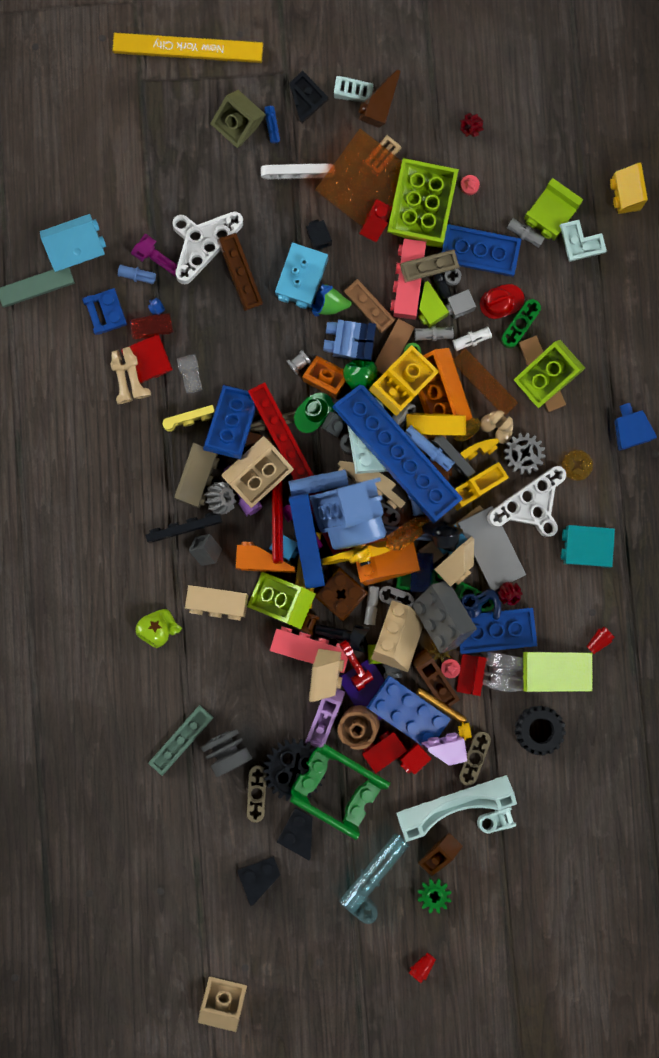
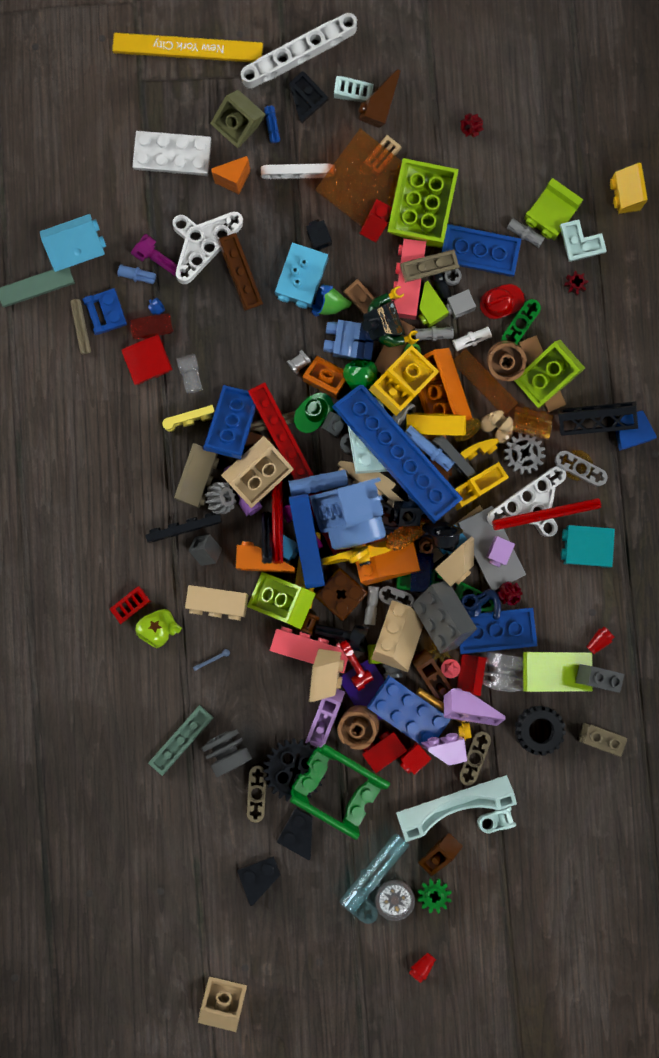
(80, 326): none -> dark tan axle
(130, 366): tan piece -> none
(138, 590): none -> red slope
(172, 153): none -> white plate
(226, 652): none -> sand blue hinge
(232, 174): none -> orange slope
(267, 538): none -> black axle
(299, 50): none -> white beam
(384, 322): none -> torso
(394, 900): none -> clear piece
(412, 517): none -> black brick
(426, 540): none -> reddish brown pin
(468, 707): none -> lavender slope
(470, 185): coral tile -> none
(499, 551): none -> lavender brick
(517, 362): none -> medium nougat brick
(532, 422): none -> clear orange plate
(546, 514): none -> red axle
(579, 279): none -> dark red gear
(591, 480): none -> light grey beam
(597, 411): none -> black fence
(599, 678): none -> dark grey brick
(602, 739): none -> dark tan panel

